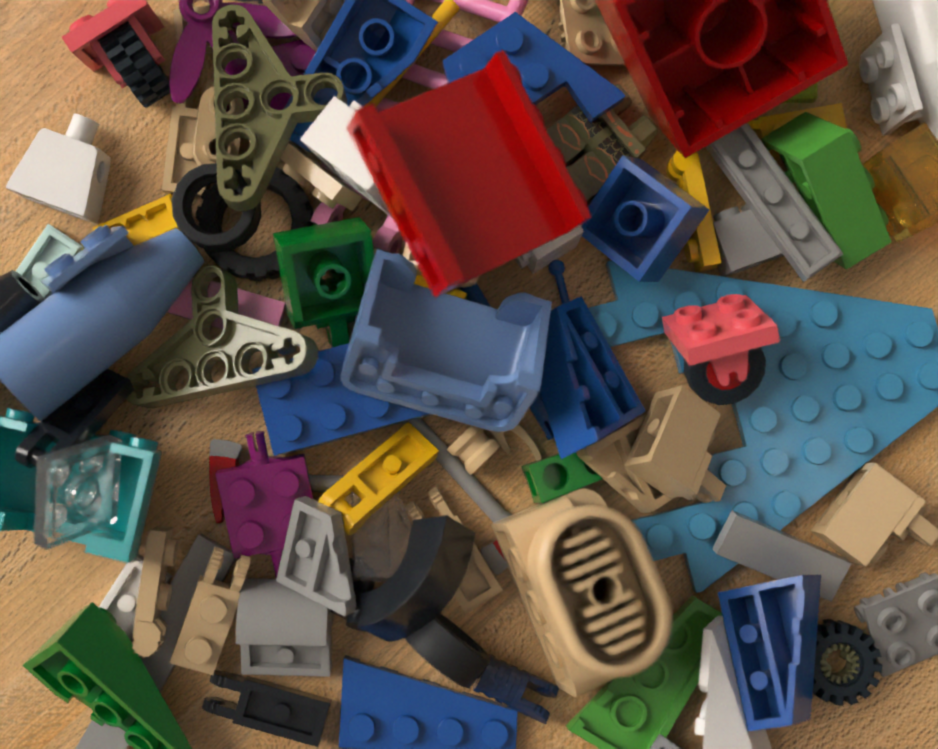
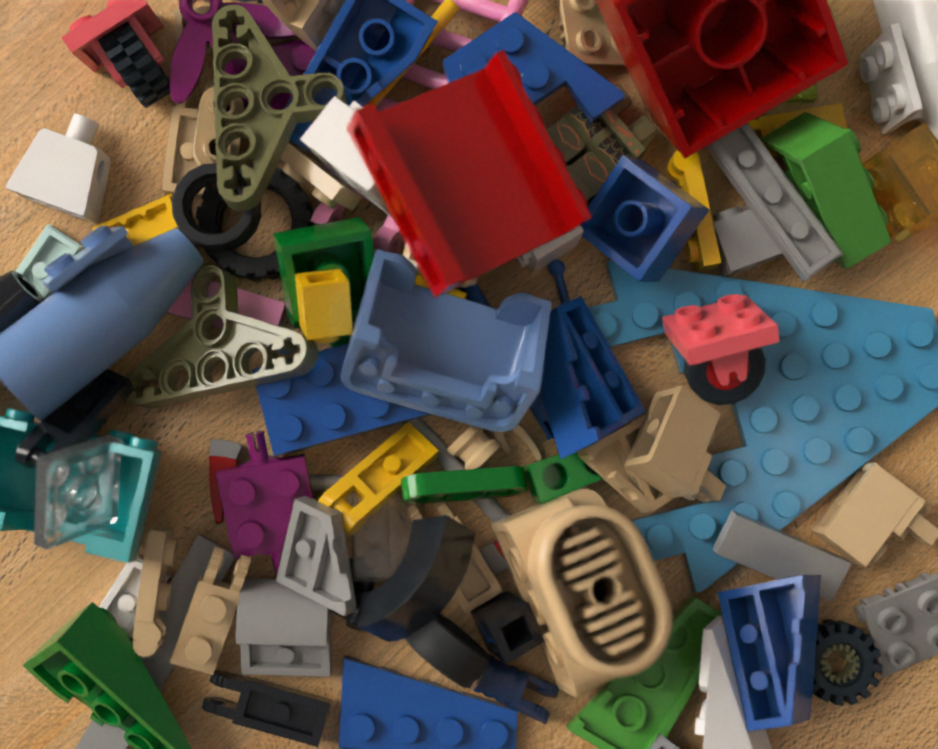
(324, 305): none -> yellow brick
(463, 485): none -> green beam
(507, 626): none -> black brick

